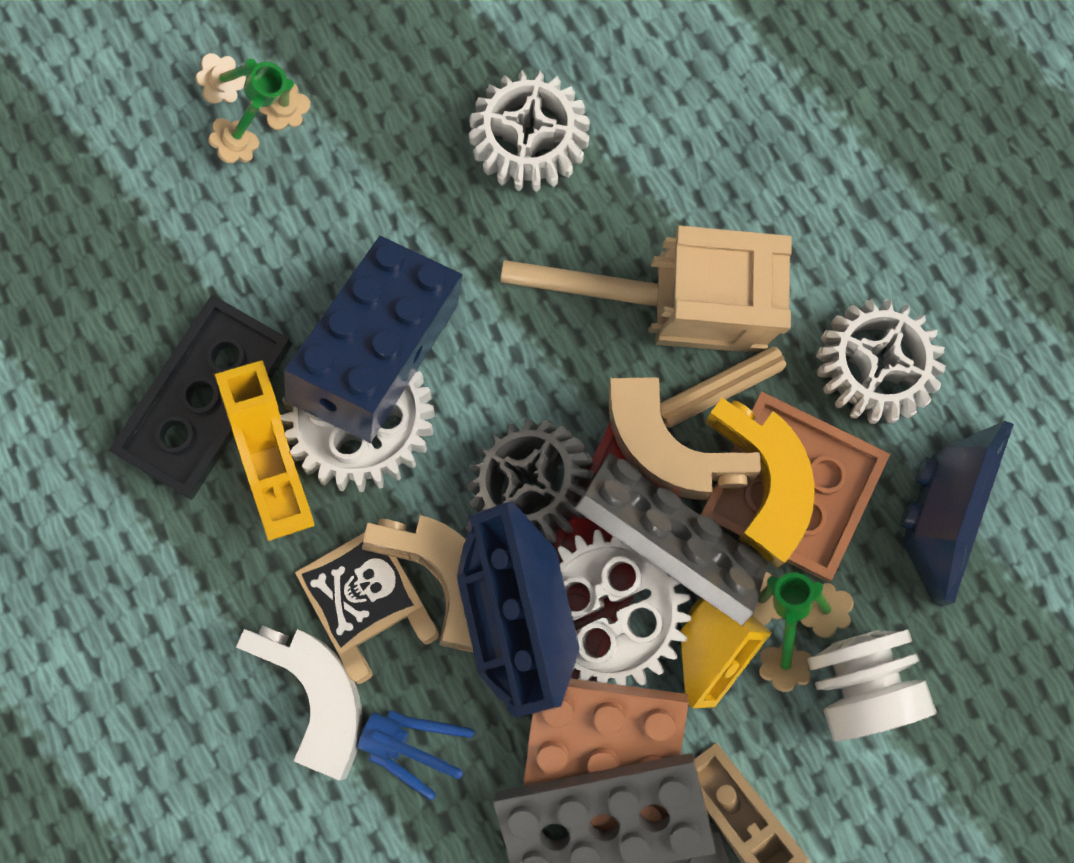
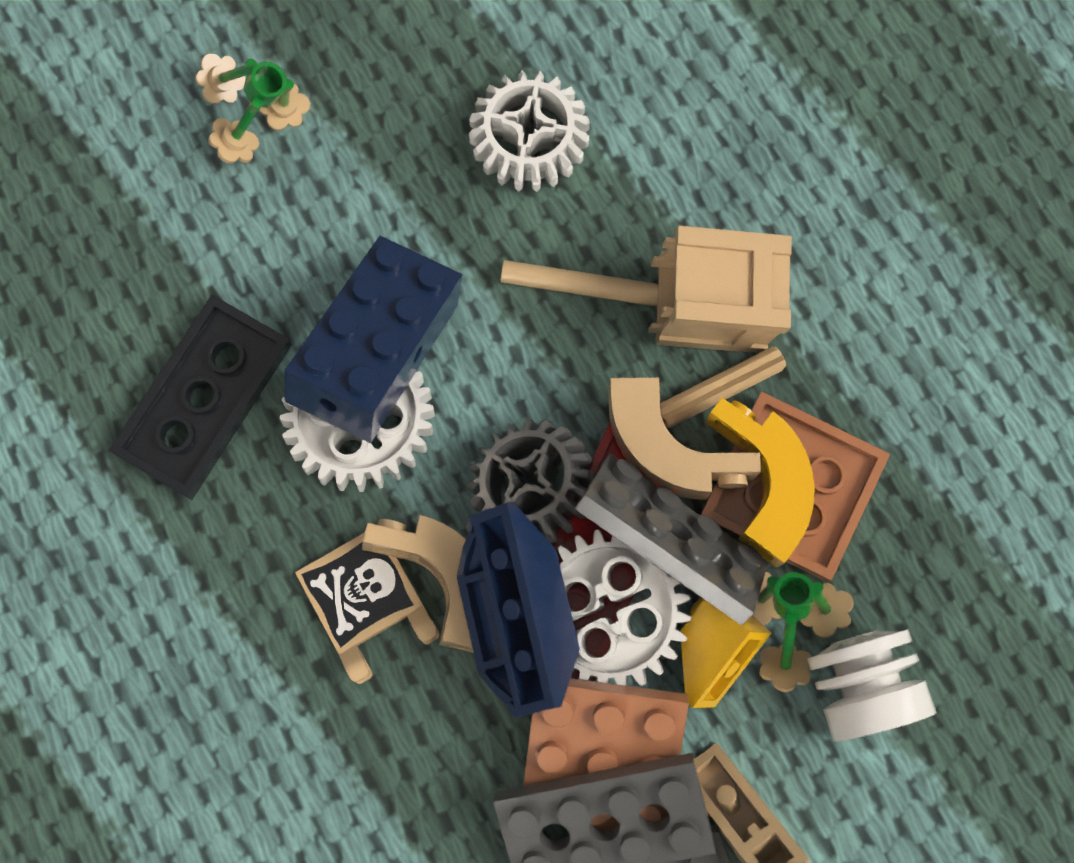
(264, 449): yellow arch -> none
(333, 697): white arch -> none
(386, 739): blue plant -> none
(897, 366): white gear -> none
(951, 508): dark blue wedge -> none

